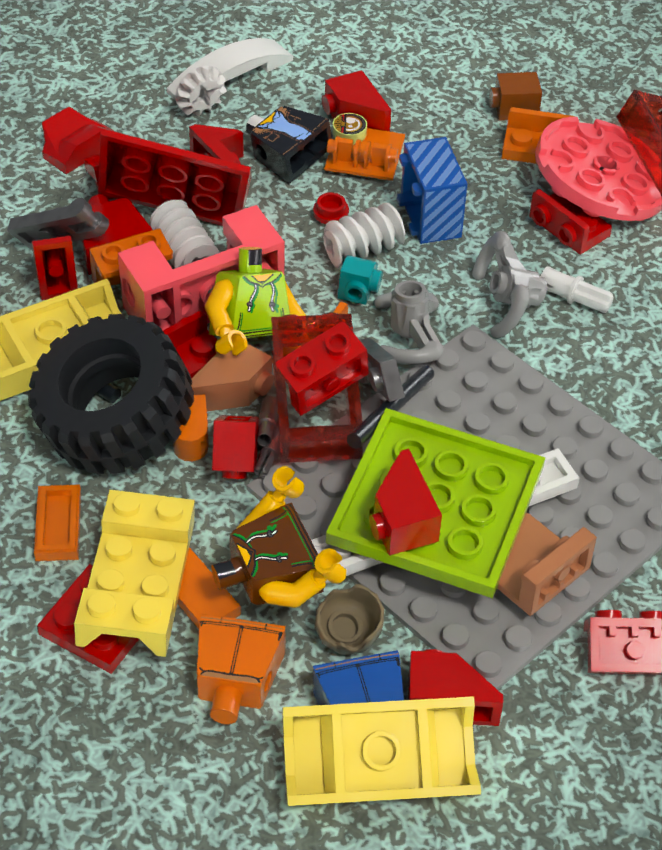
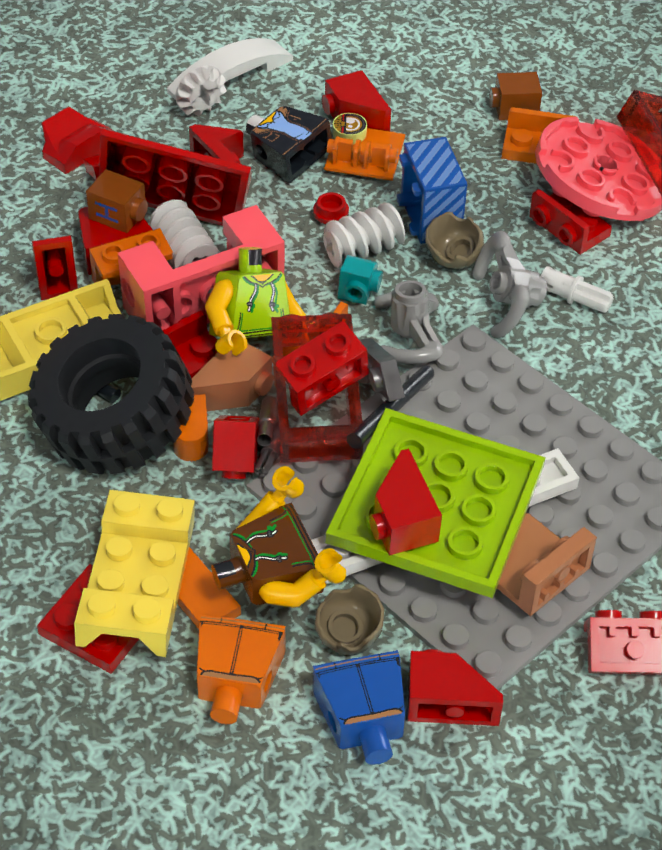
(58, 523): orange tile -> none
(71, 220): flat silver plate -> none
(116, 201): none -> dark orange brick
(379, 751): light yellow piece -> none
(454, 240): none -> dark tan hair

